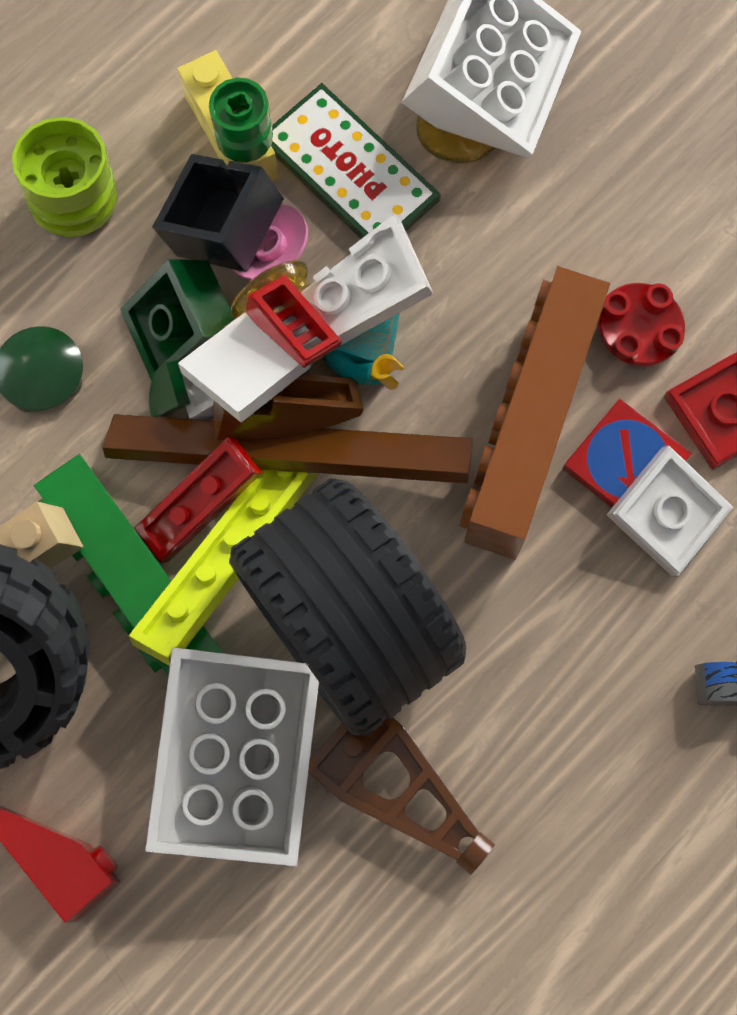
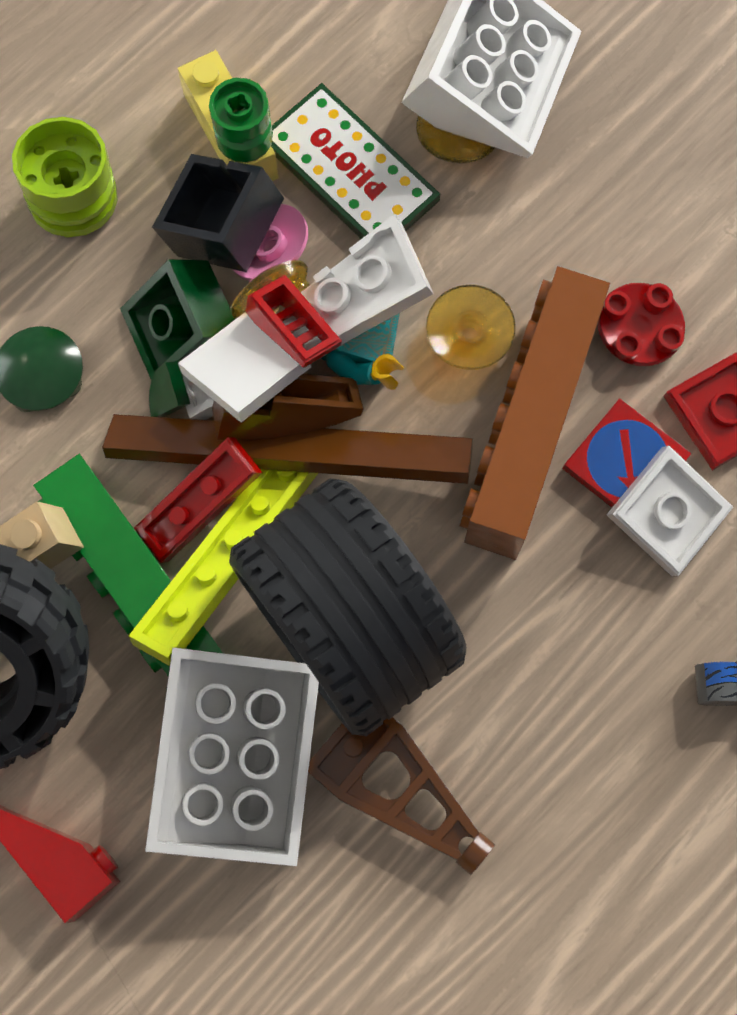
(470, 308): none -> clear yellow dish

